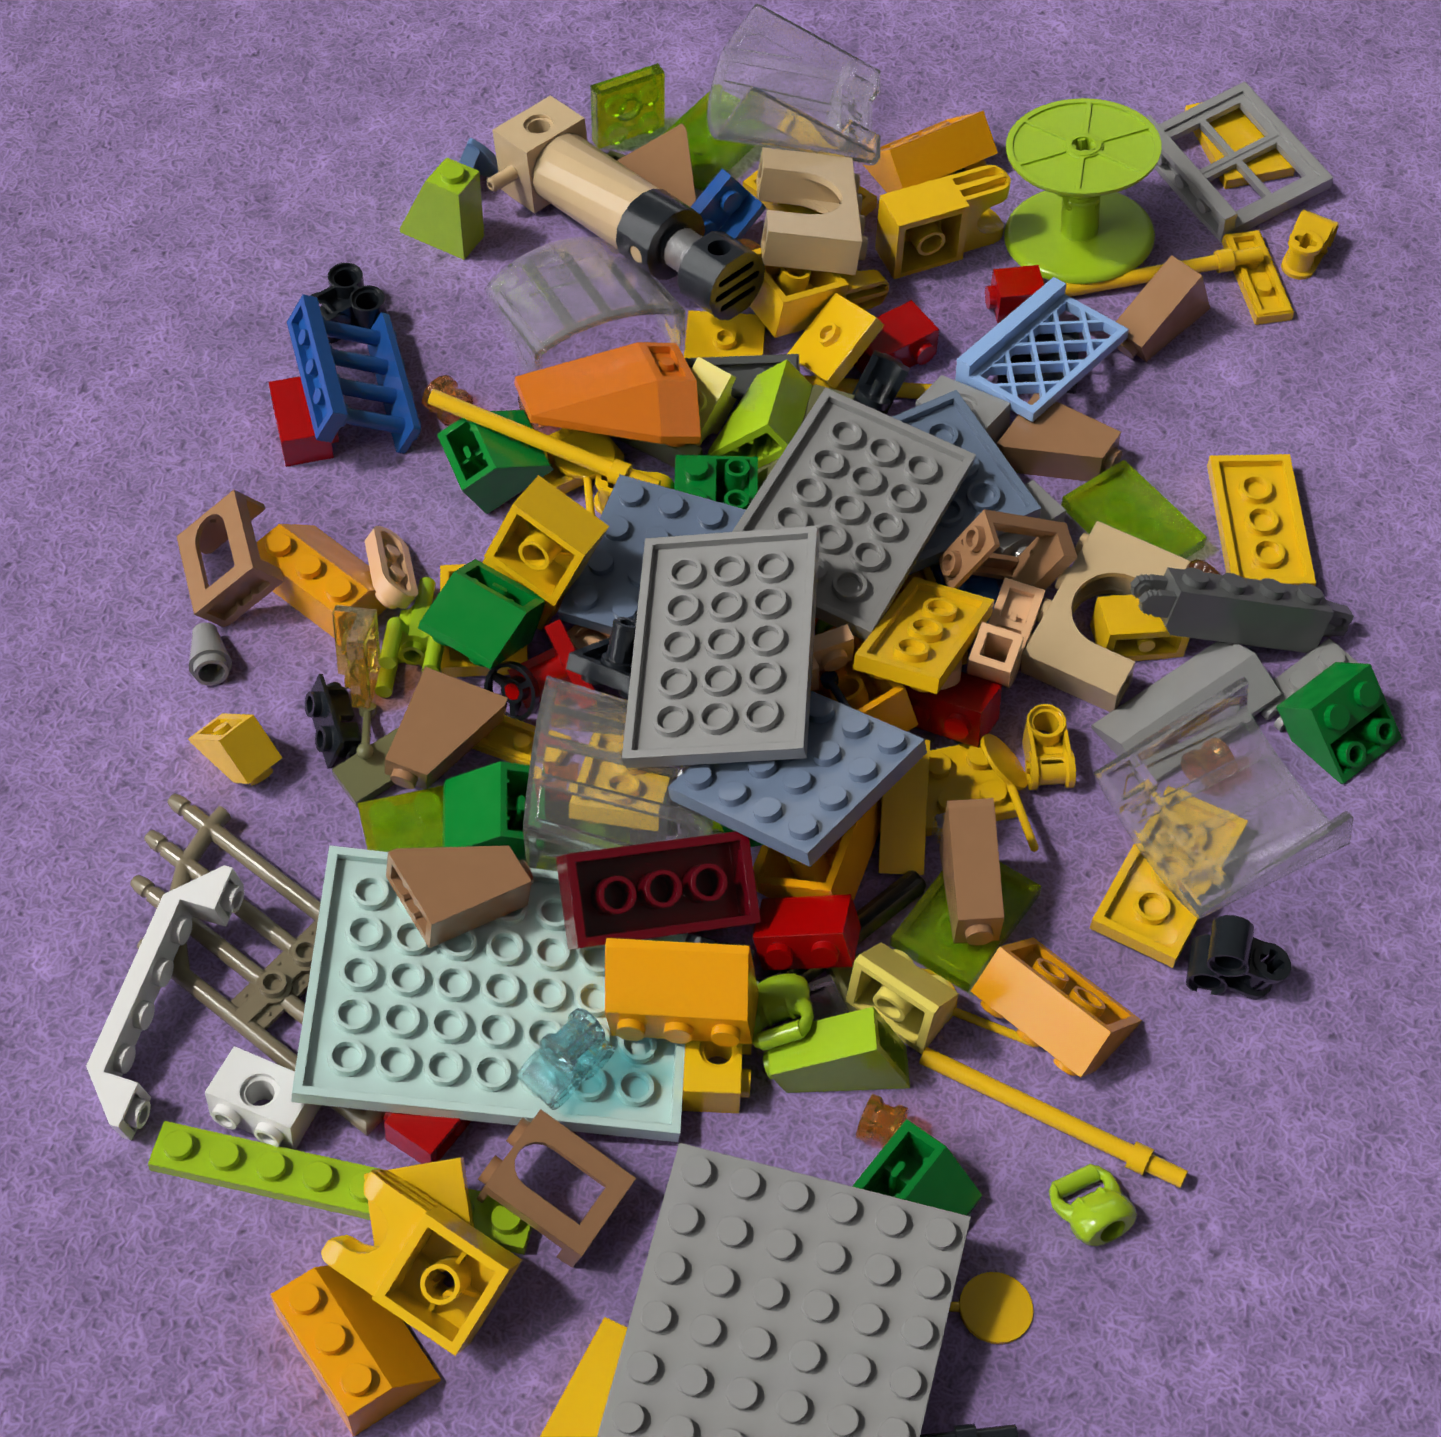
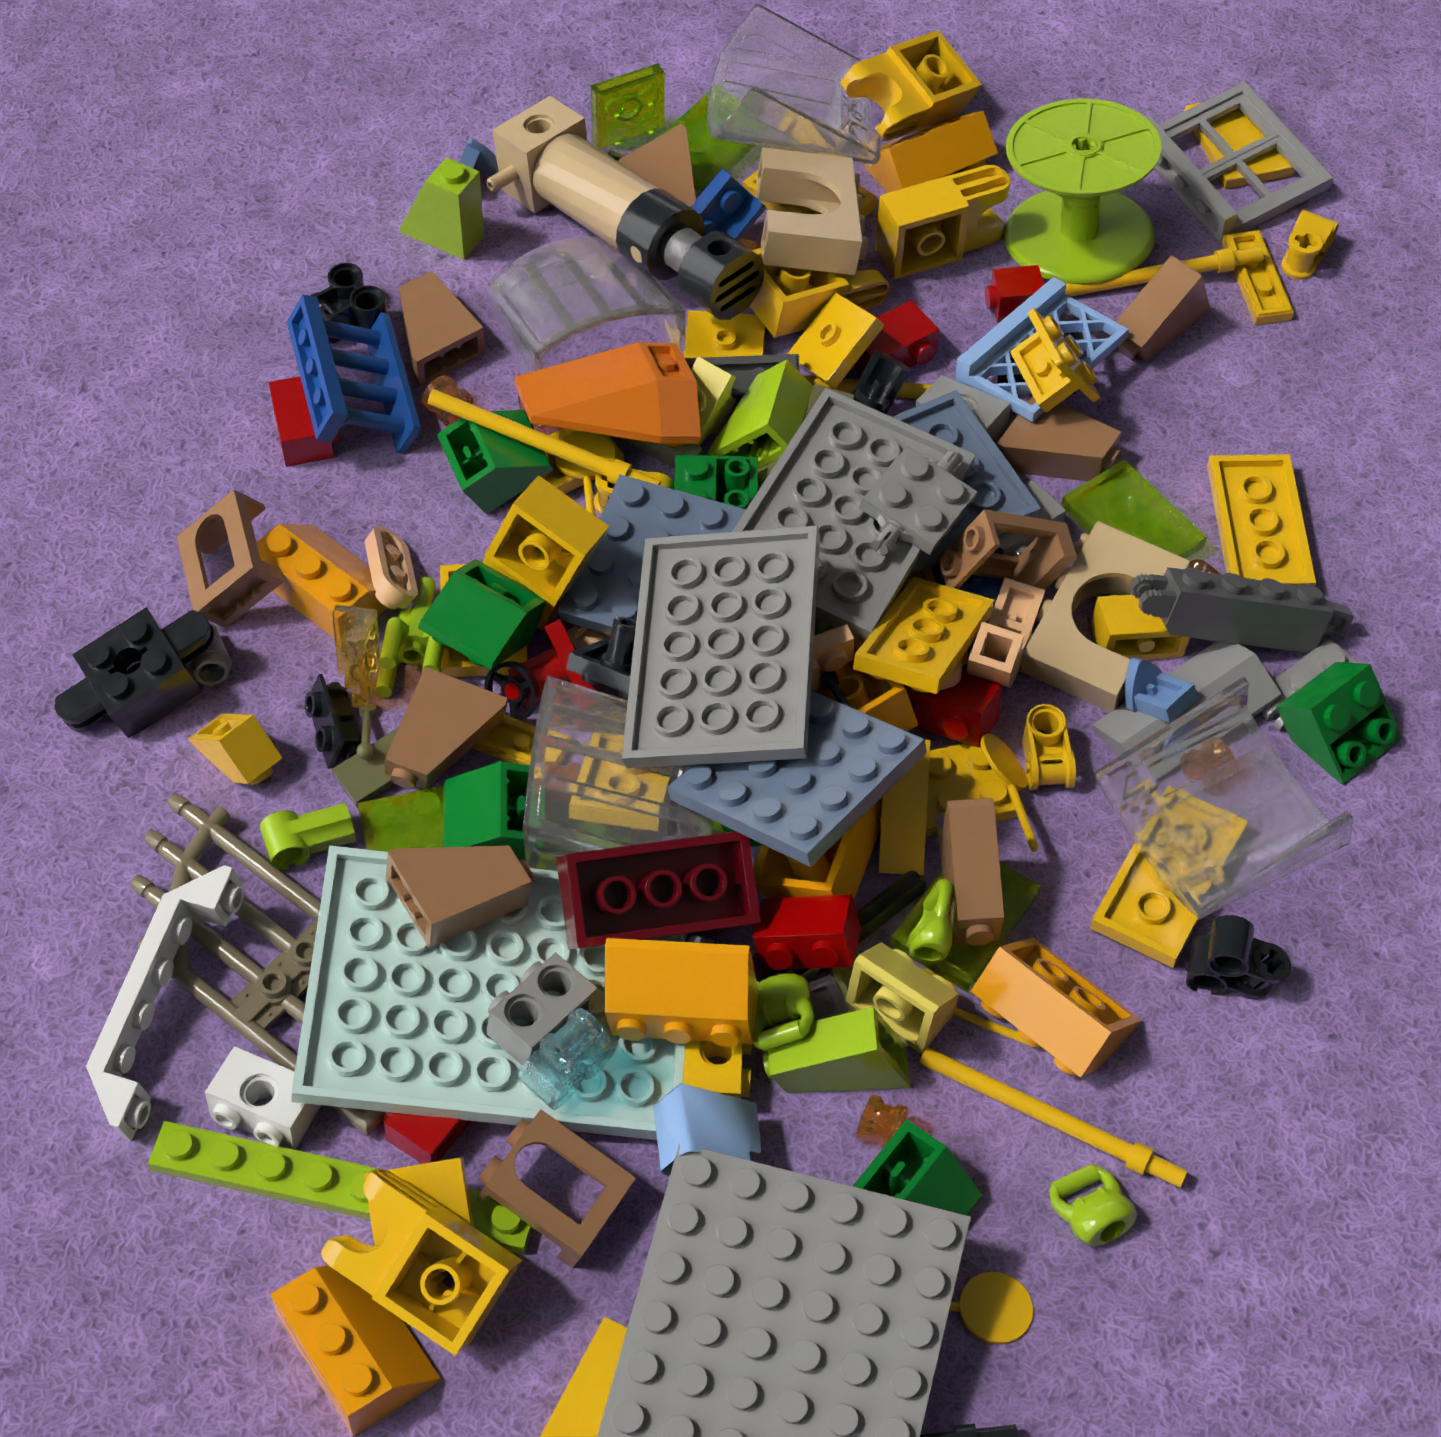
(148, 688): none -> black brick
(294, 837): none -> lime piece
(437, 328): none -> medium nougat slope
(537, 1007): none -> light grey brick
(704, 1121): none -> light blue piece
(913, 84): none -> yellow brick
(917, 500): none -> light grey plate
(932, 936): none -> lime piece
(1053, 364): none -> yellow bracket
(1155, 692): none -> medium blue tile

